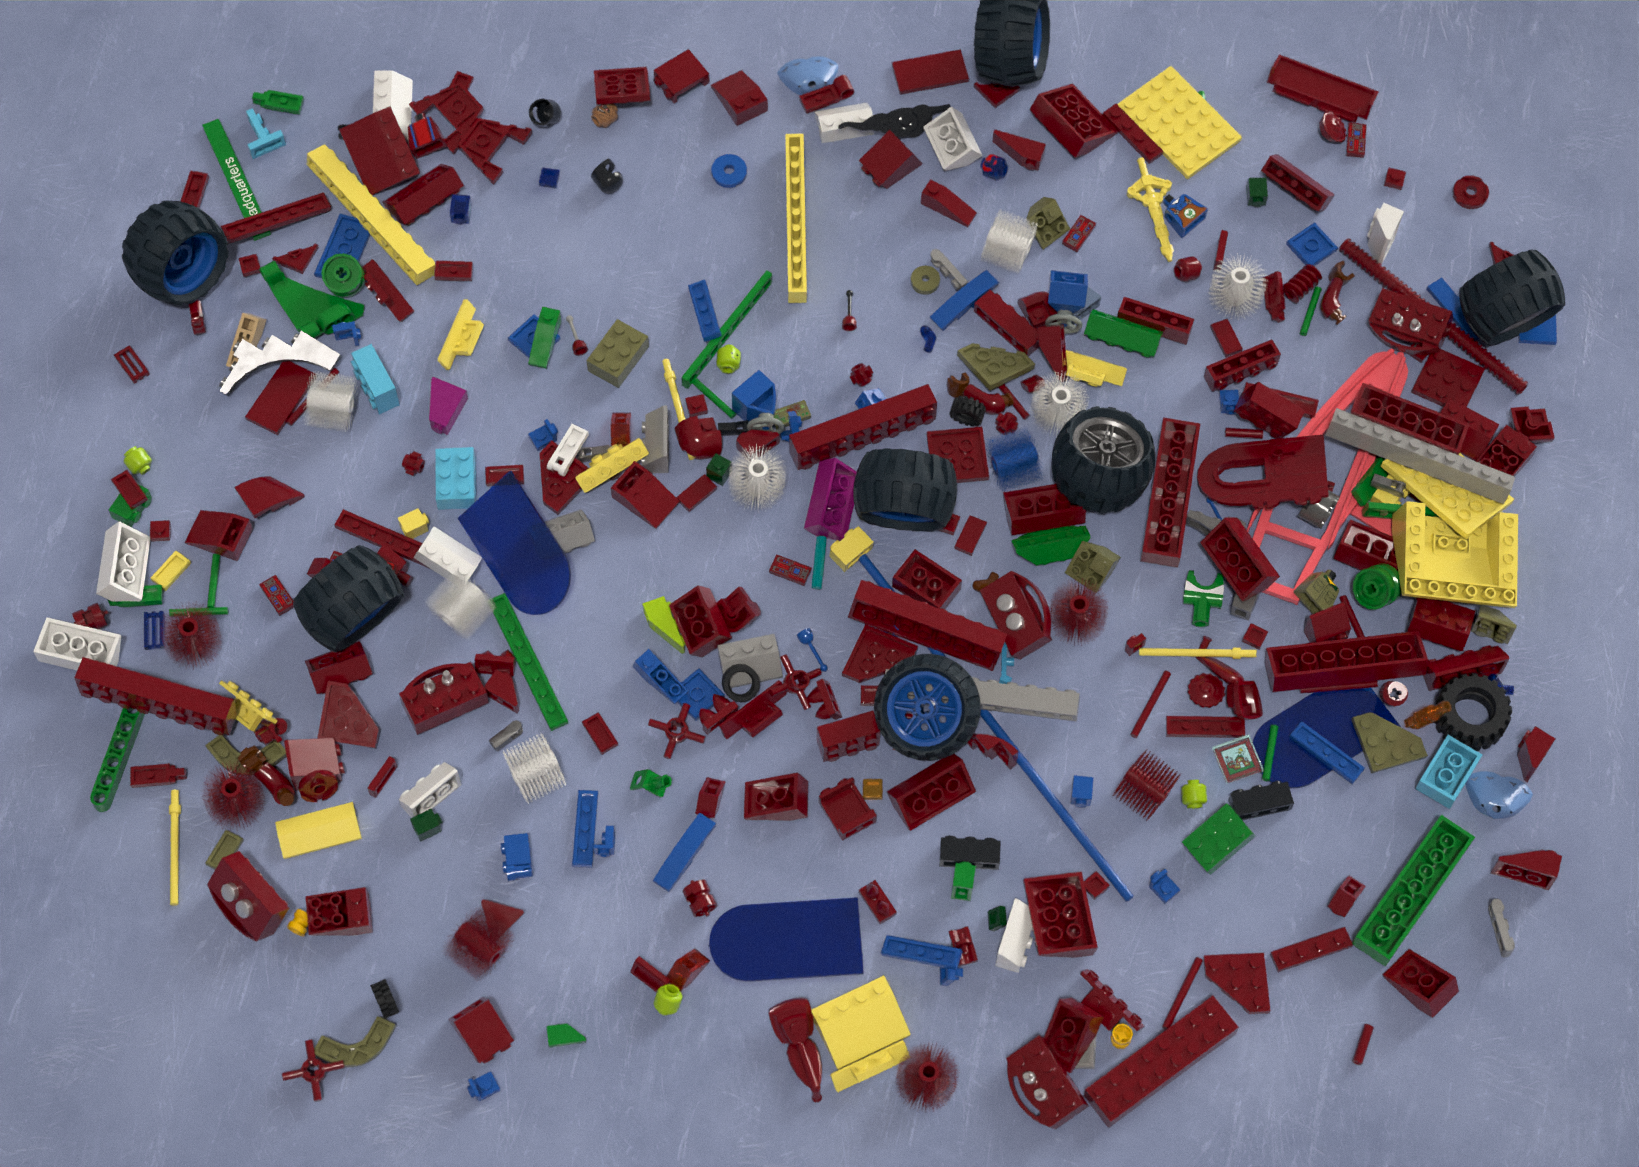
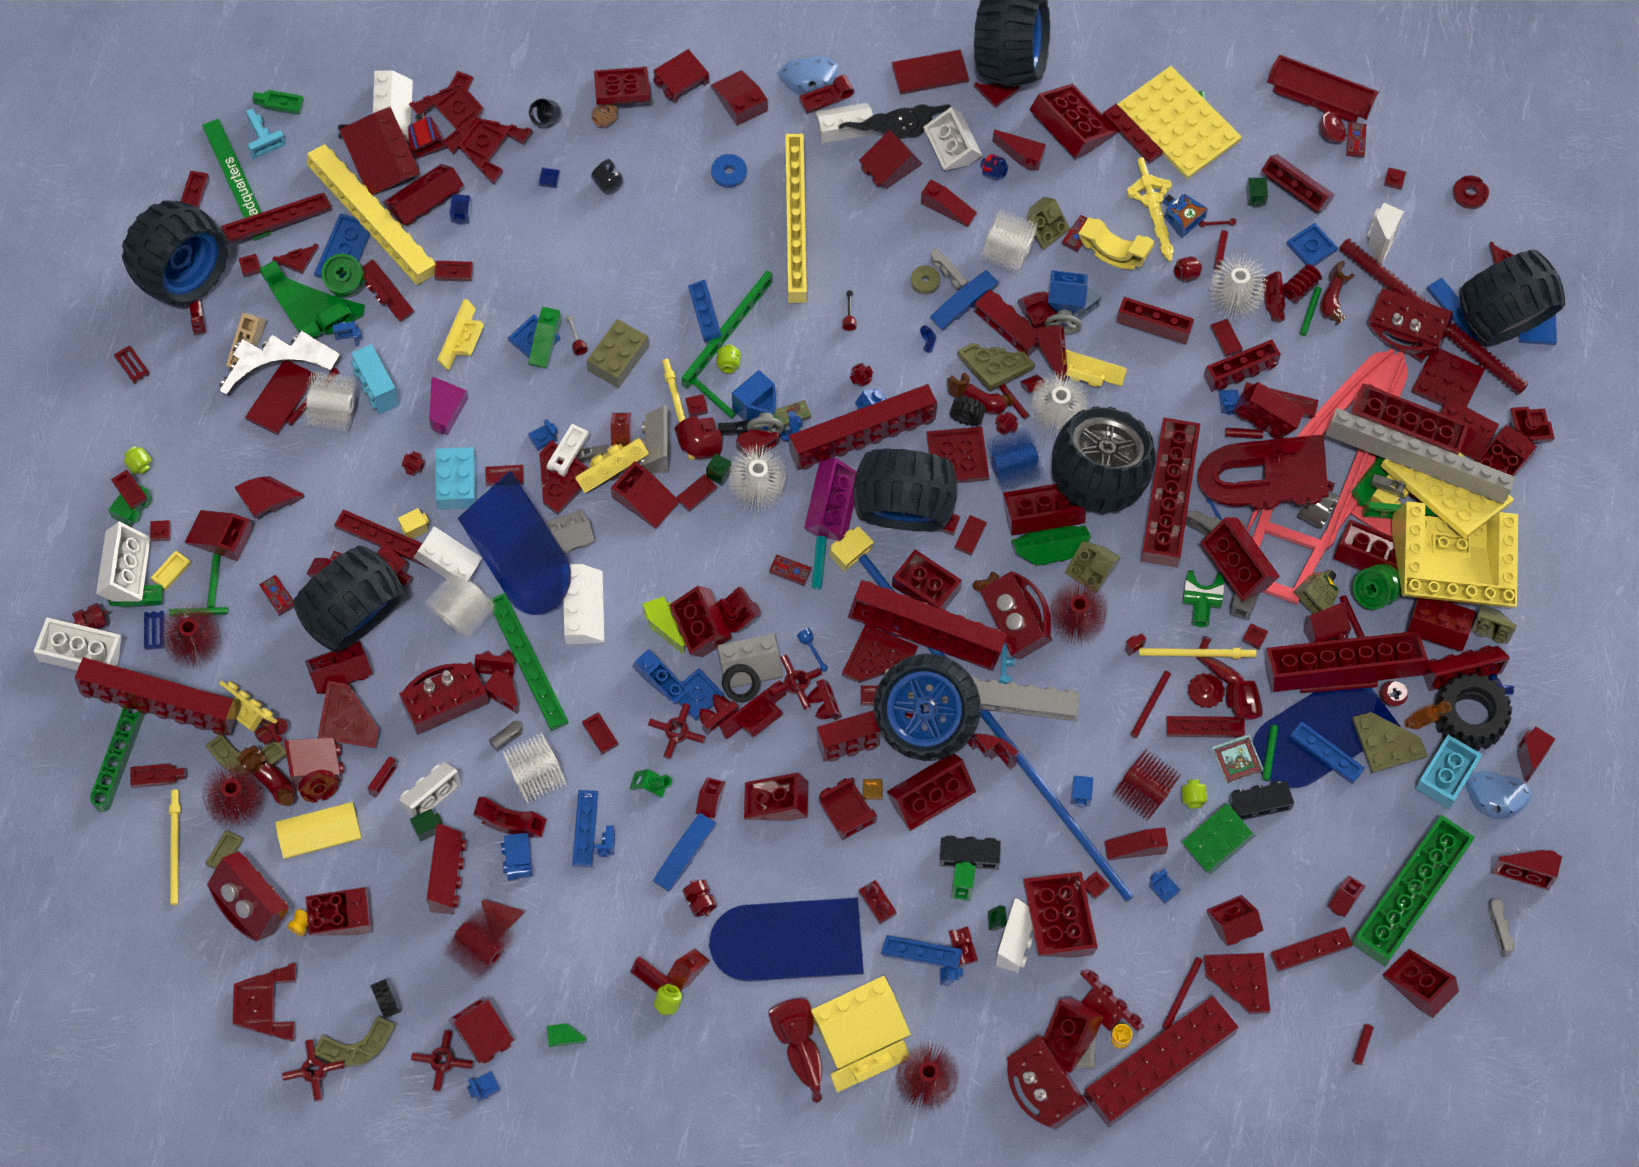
(255, 1003): none -> dark red wing
(436, 1055): none -> dark red bar
(445, 870): none -> dark red slope
(507, 820): none -> dark red arch
(584, 606): none -> white slope
(1113, 249): none -> light yellow brick
(1123, 333): green brick -> none
(1137, 844): none -> dark red slope
(1232, 222): none -> dark red hinge
(1235, 920): none -> dark red slope

